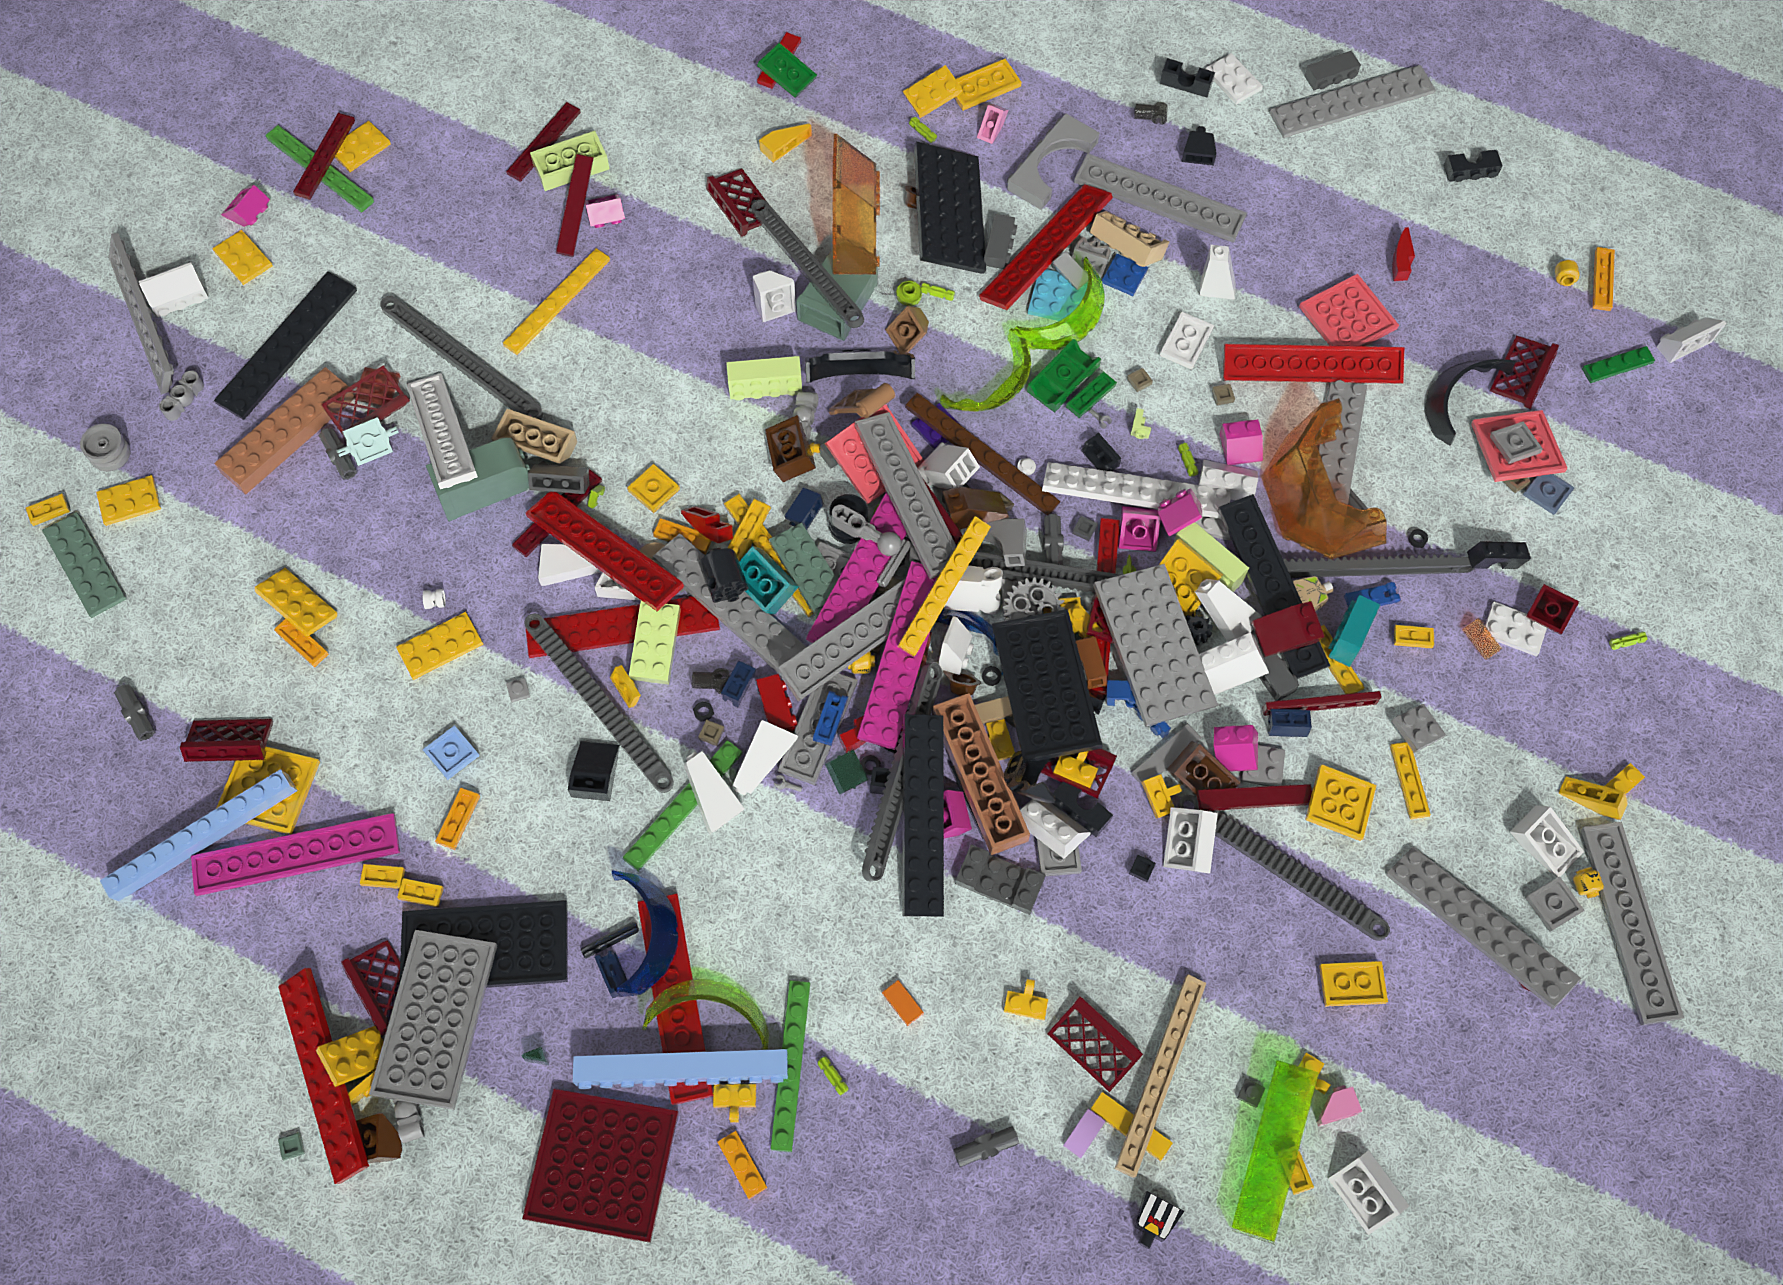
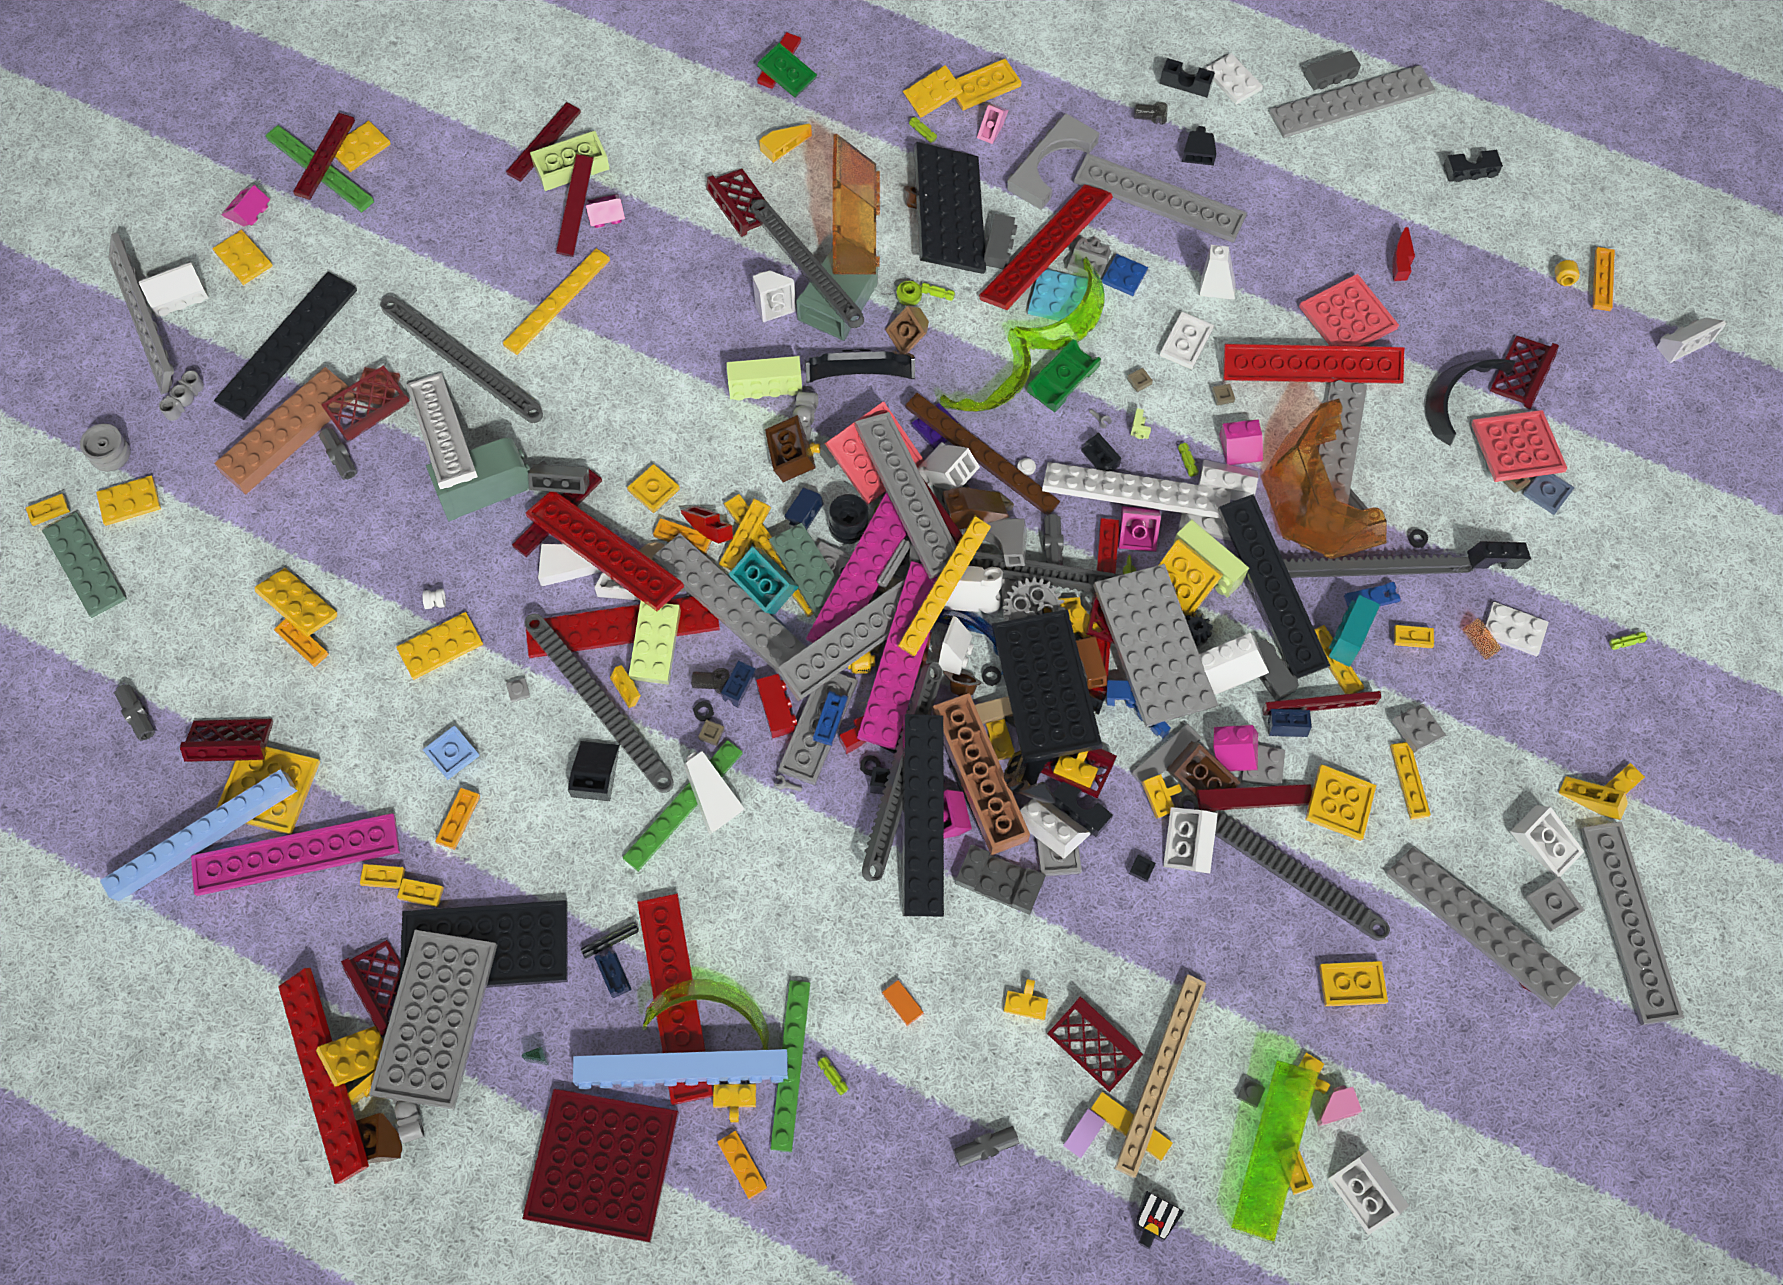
(291, 1146): sand green tile -> none
(367, 441): light aqua plate -> none
(536, 436): tan slope -> none
(599, 490): lime tile -> none
(663, 936): clear blue windscreen -> none
(723, 575): black cylinder -> none
(762, 755): white slope -> none
(846, 772): clear green piece -> none
(864, 401): medium nougat piece -> none
(888, 542): light grey beam -> none
(1070, 270): light grey slope -> none
(1085, 528): dark grey plate -> none
(1091, 394): green plate -> none
(1128, 239): tan wedge -> none
(1180, 511): dark pink slope -> none
(1226, 609): white slope -> none
(1288, 629): dark red slope -> none
(1312, 590): tan torso -> none
(1516, 442): light grey plate -> none
(1552, 609): dark red slope -> none
(1588, 882): yellow head -> none
(1618, 364): green plate -> none

